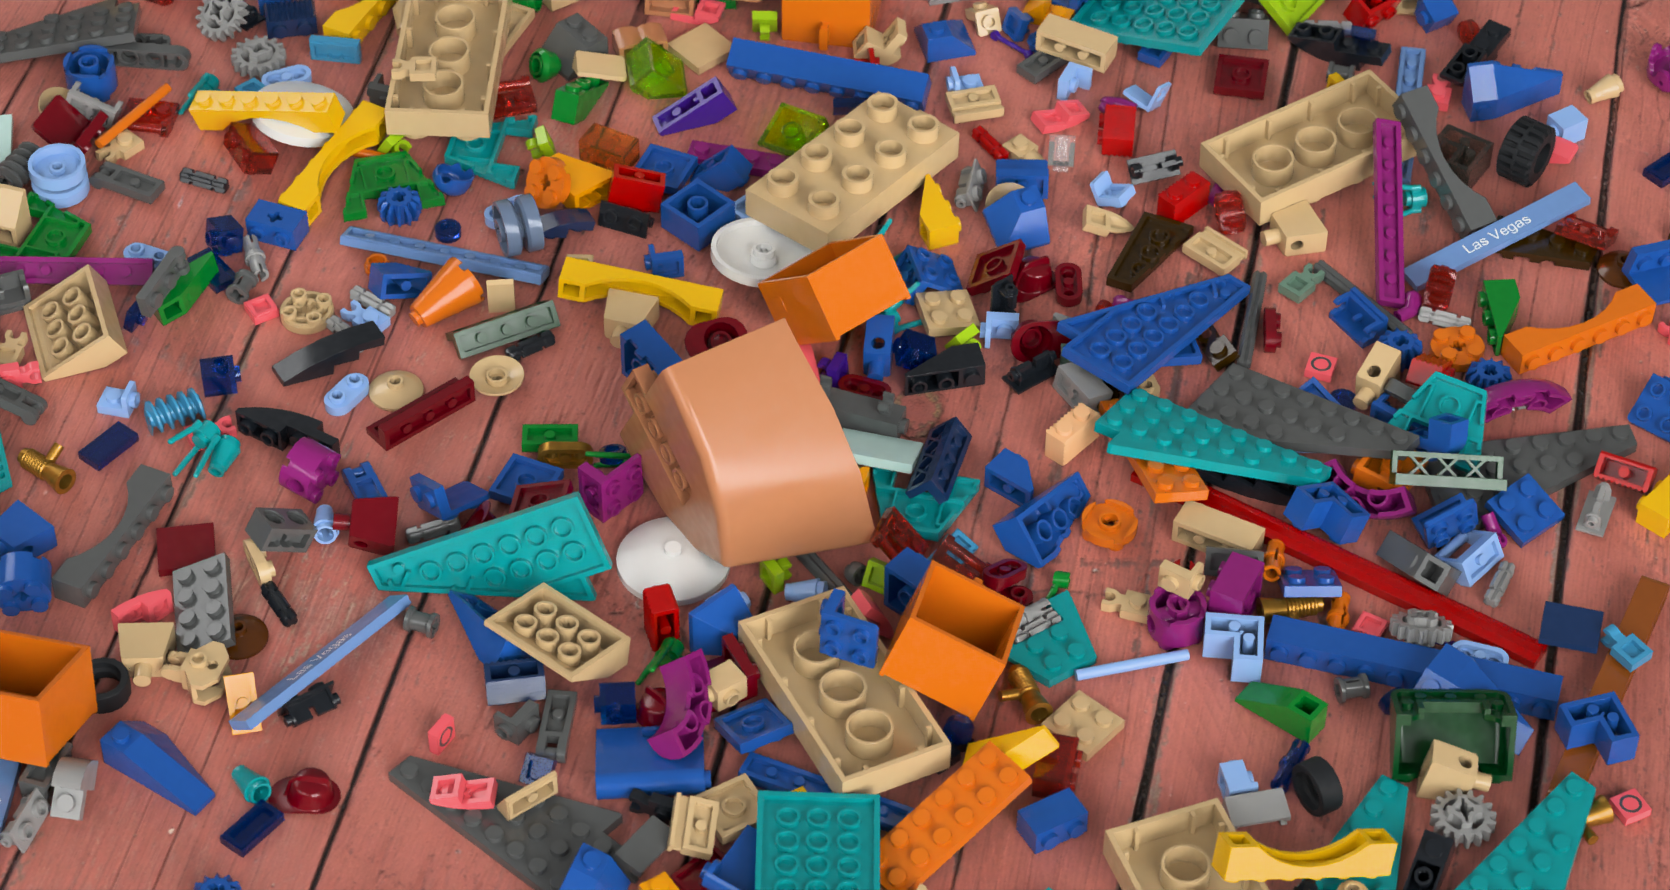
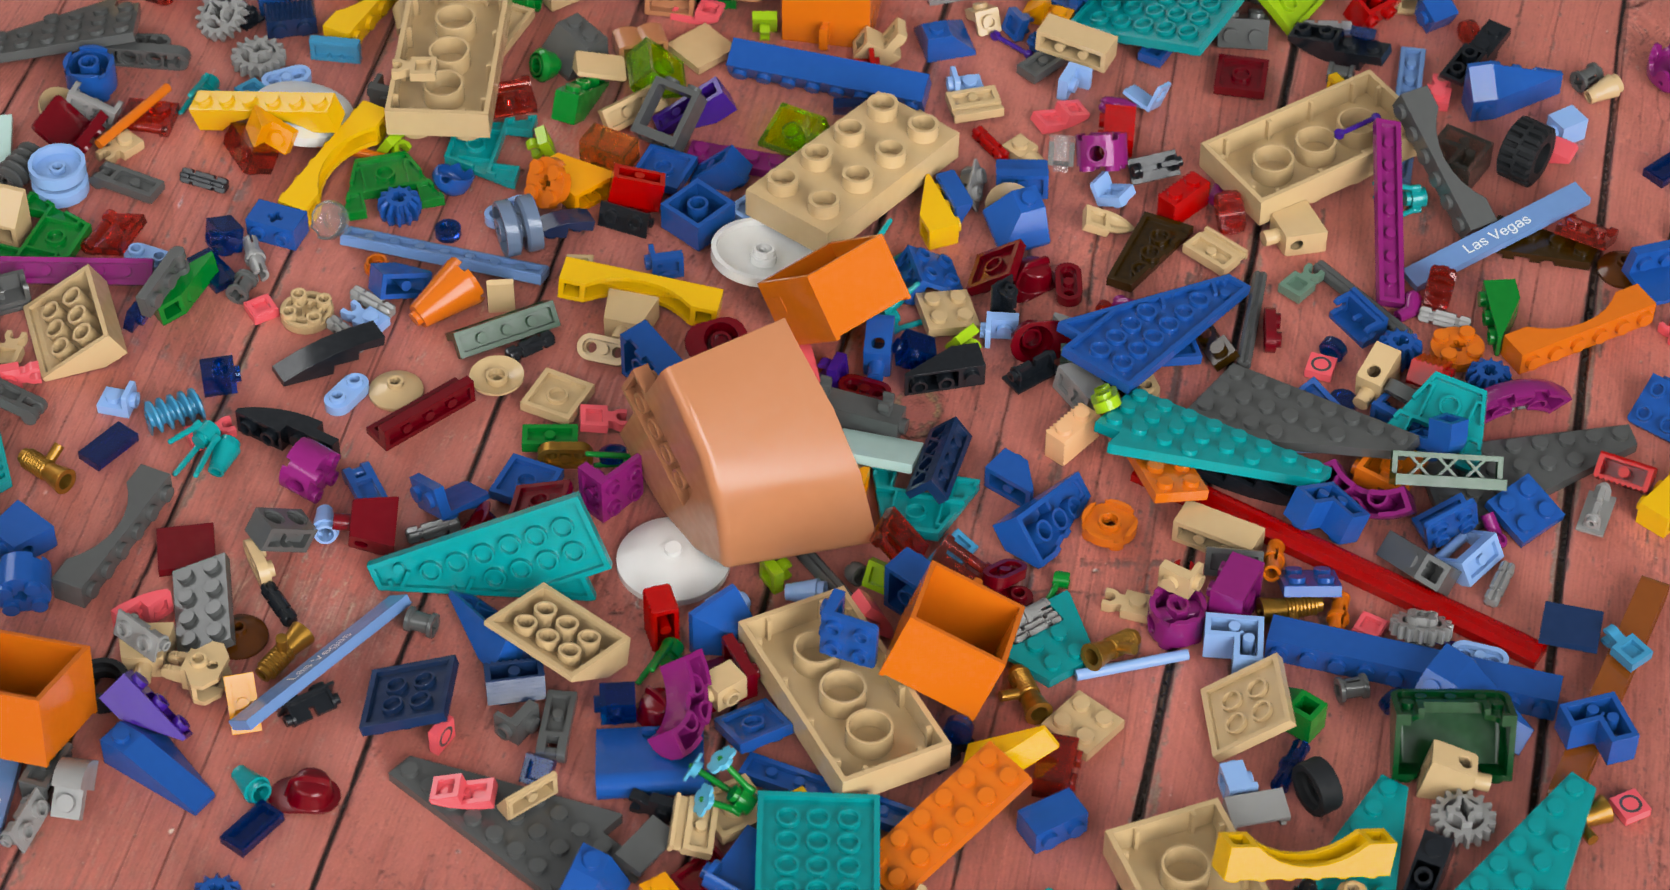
(116, 241): none -> clear red plate
(137, 704): none -> dark purple slope
(139, 636): none -> light grey hinge
(271, 130): none -> light orange slope
(281, 655): none -> pearl gold piece
(329, 220): none -> clear hair
(409, 695): none -> dark blue plate
(557, 396): none -> tan plate
(598, 418): none -> coral plate
(605, 349): none -> tan plate
(624, 111): none -> tan plate
(687, 123): none -> dark grey window
(741, 798): none -> plant
(955, 193): none -> blue slope
(1099, 653): none -> pearl gold piece
(1105, 398): none -> lime plate
(1114, 149): none -> magenta brick
(1248, 707): none -> tan plate
(1333, 347): none -> clear blue tile
(1339, 133): none -> dark purple hinge
(1586, 77): none -> dark grey bush

